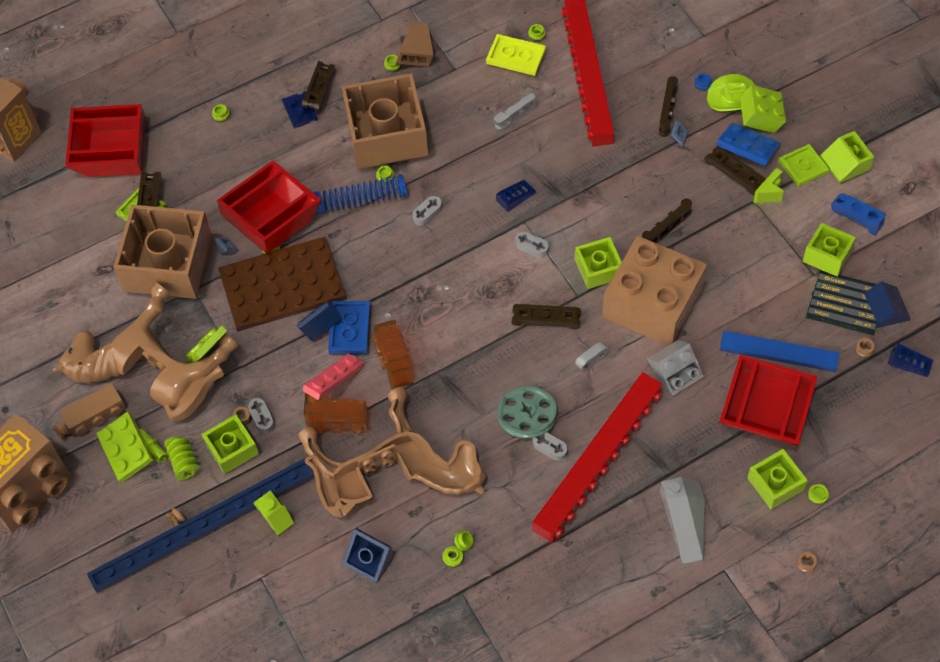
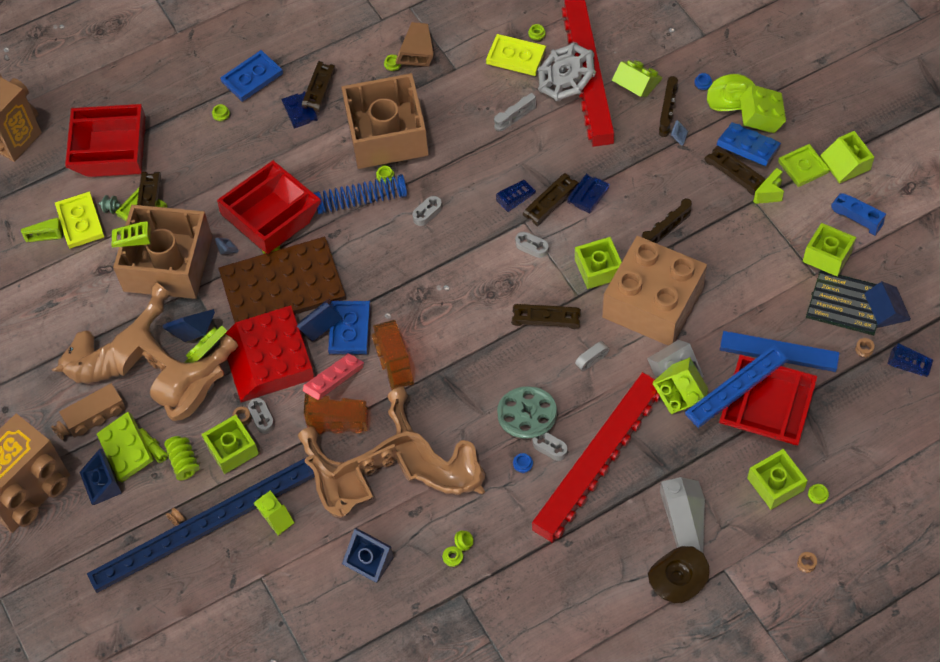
(45, 230): none -> lime slope
(79, 220): none -> neon yellow plate
(99, 478): none -> dark blue slope
(109, 204): none -> sand green wheel
(142, 239): none -> lime slope
(190, 326): none -> dark blue slope
(251, 75): none -> blue plate
(268, 354): none -> red slope
(522, 463): none -> blue plate
(550, 199): none -> dark brown plate
(564, 59): none -> light grey plate
(588, 193): none -> clear blue plate
(636, 77): none -> lime slope
(679, 574): none -> dark brown hat
(681, 386): none -> lime slope
(736, 386): none -> blue tile

